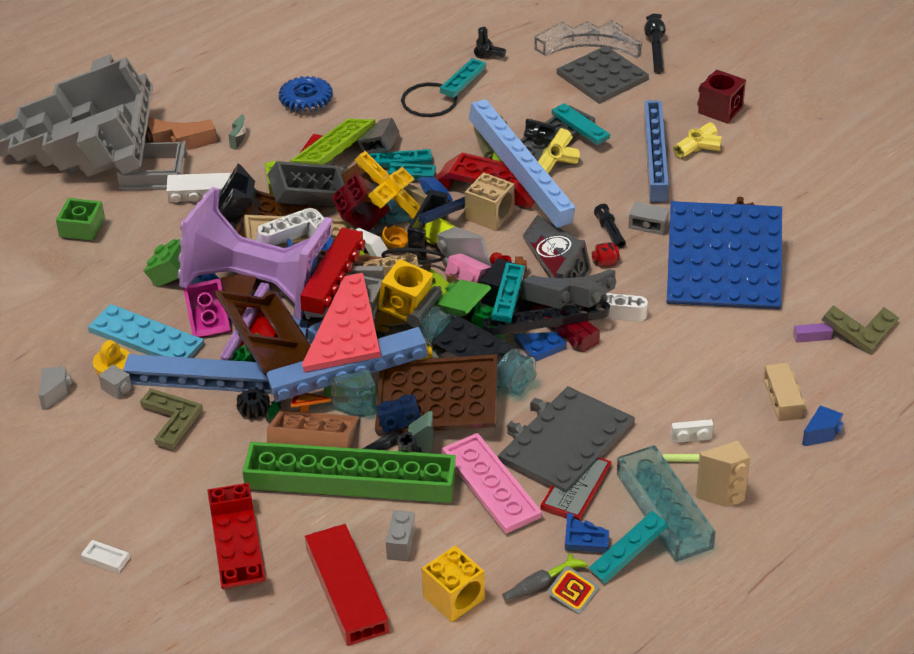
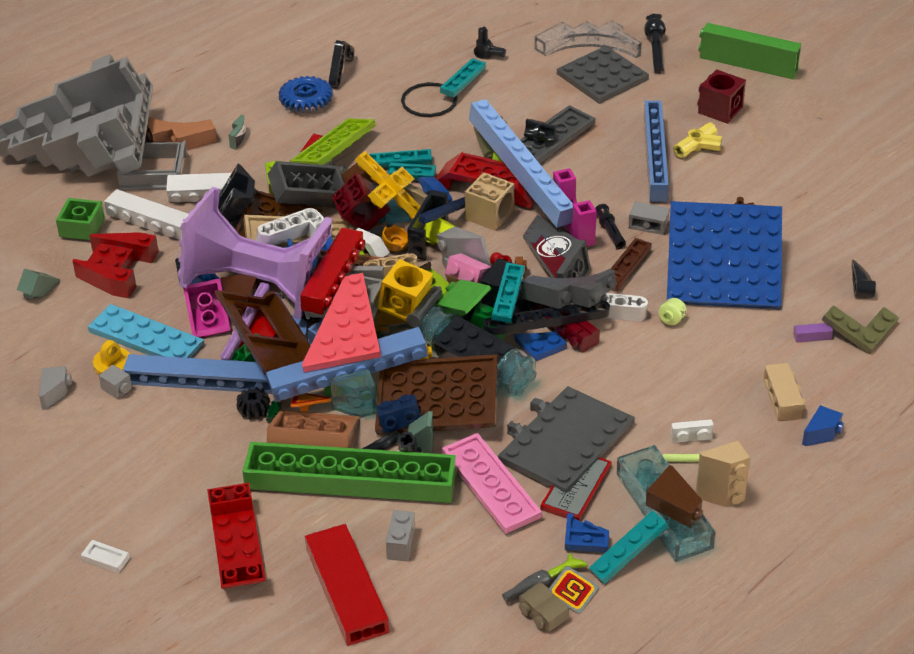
(36, 283): none -> sand green slope
(112, 258): none -> red wedge
(145, 213): none -> white brick
(164, 263): bright green brick -> none
(182, 413): olive plate -> none
(341, 53): none -> black beam
(379, 137): dark grey slope -> none
(416, 250): black piece -> none
(453, 583): yellow brick -> none
(543, 607): none -> dark tan brick
(562, 153): light yellow piece -> none
(581, 124): teal plate -> none
(583, 213): none -> dark pink arch
(605, 254): red head -> none
(630, 260): none -> copper plate
(672, 311): none -> yellowish green head
(674, 498): none -> reddish brown slope
(749, 50): none -> bright green brick
(862, 281): none -> black piece

